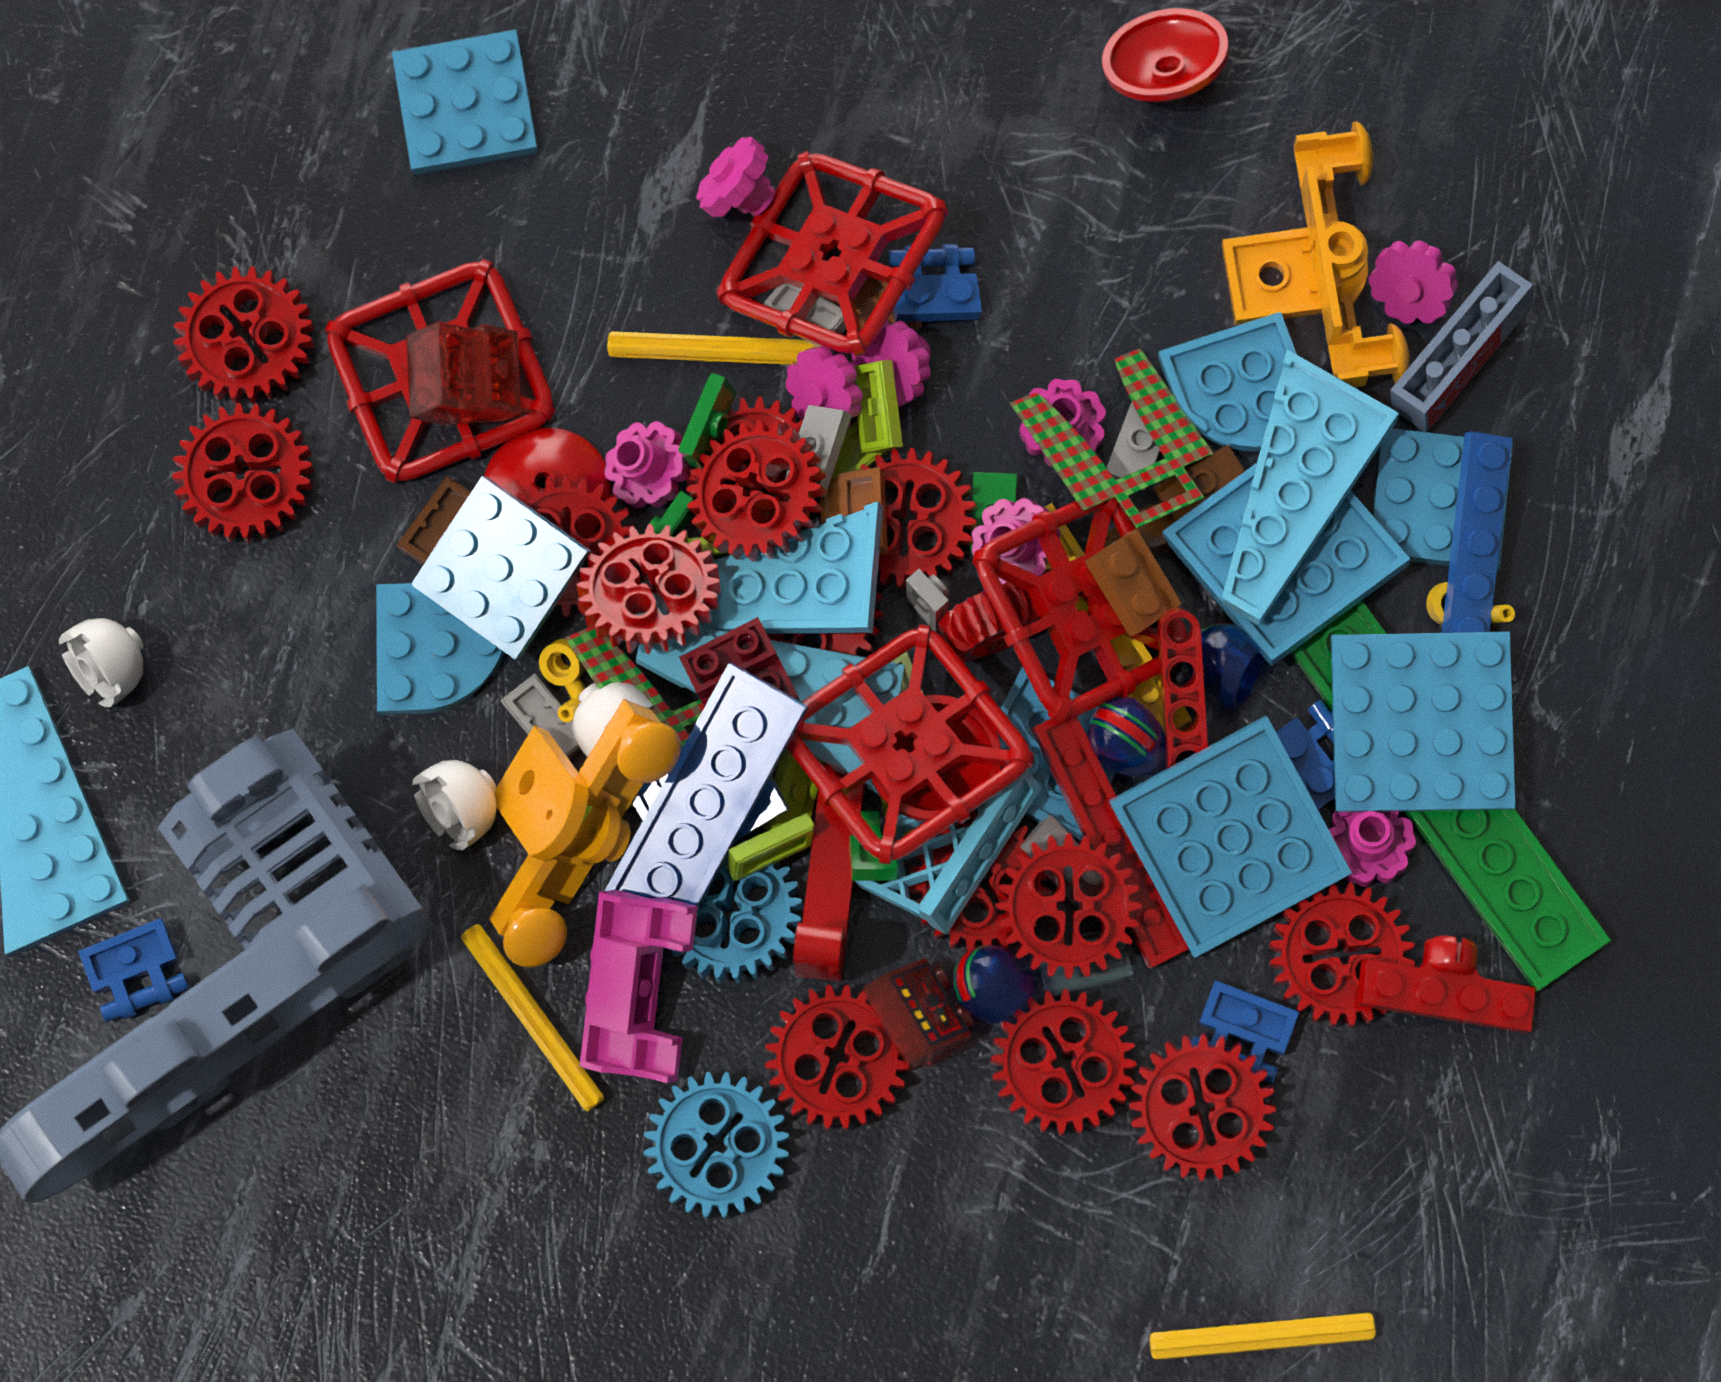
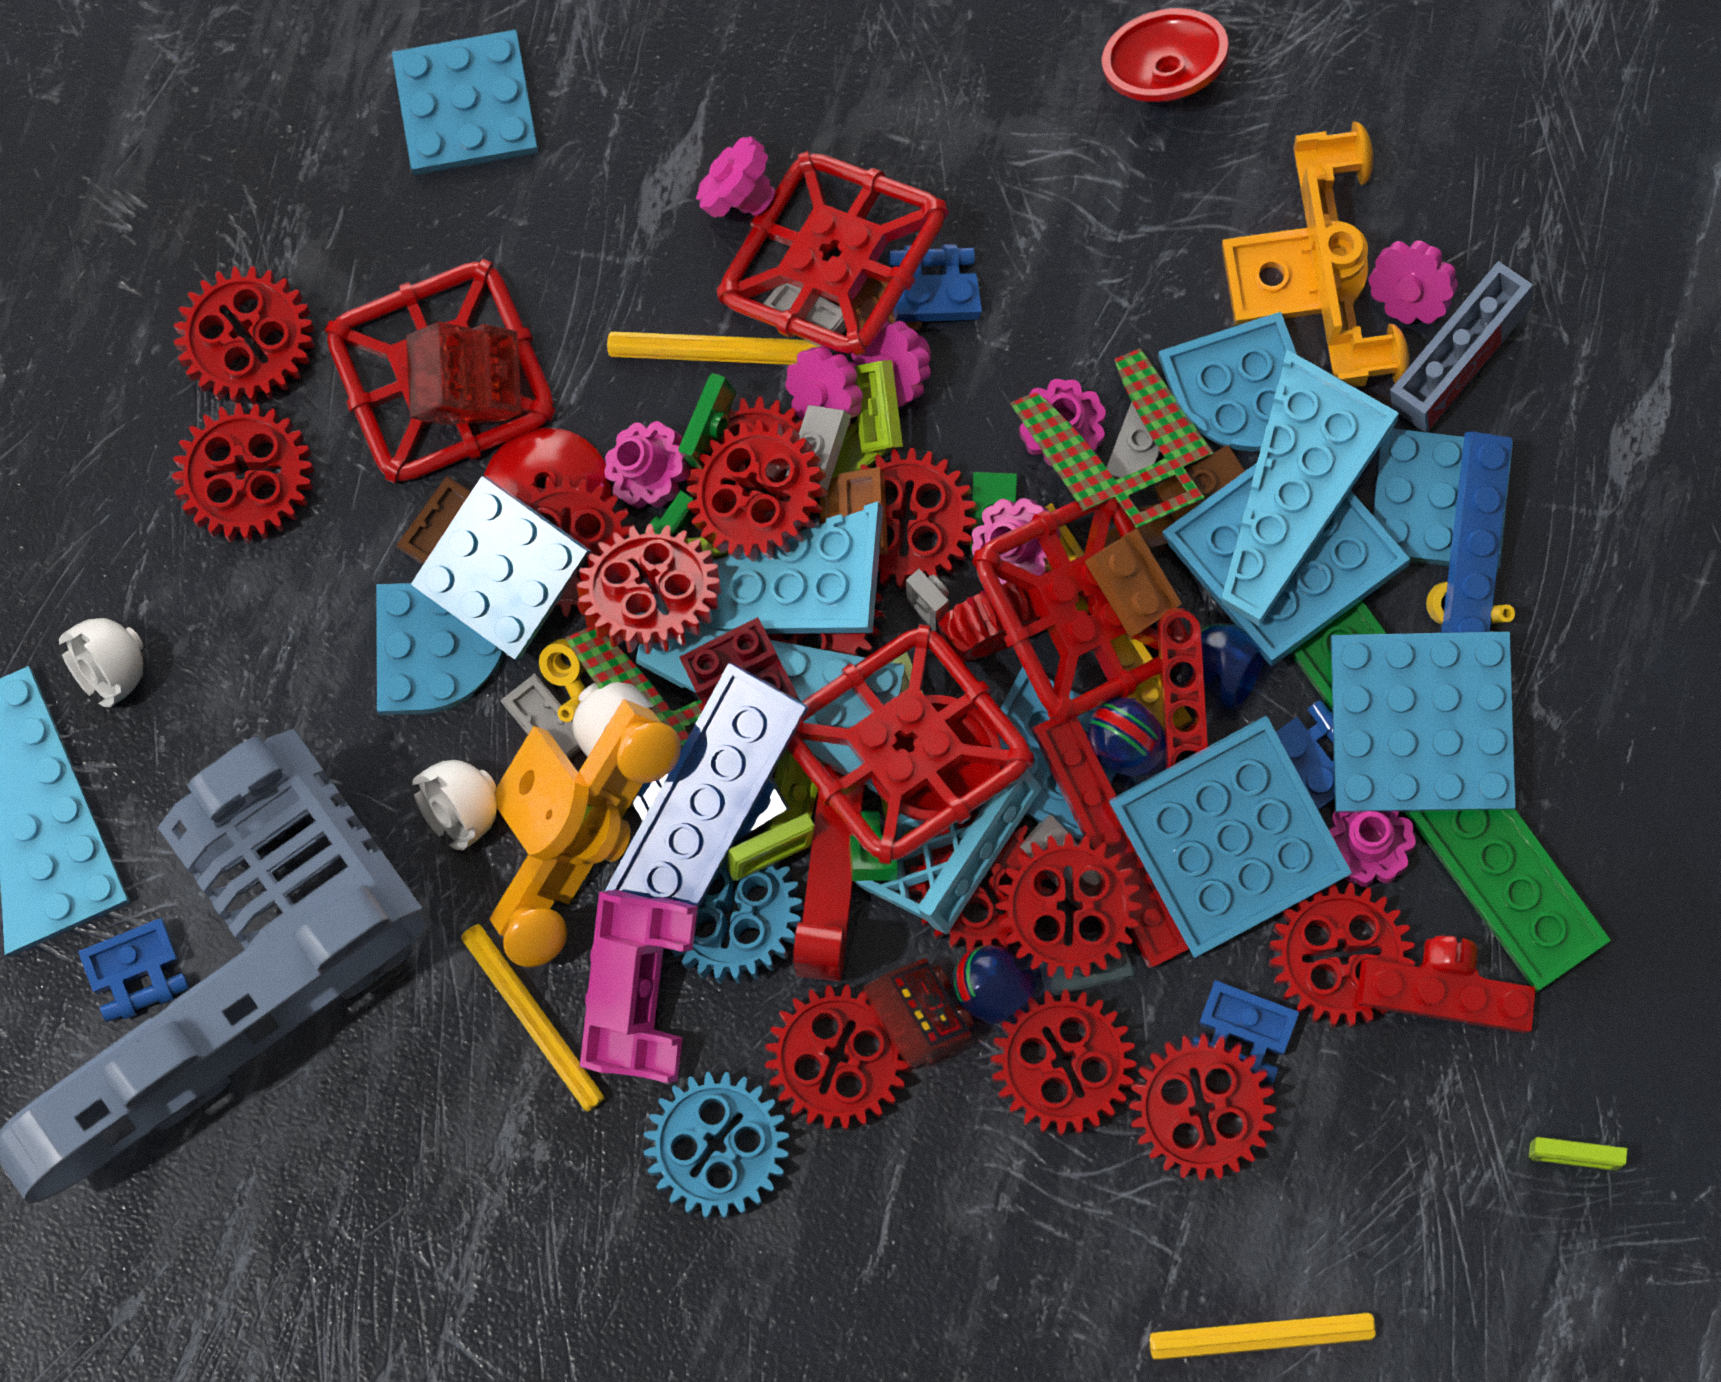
(1577, 1153): none -> lime tile

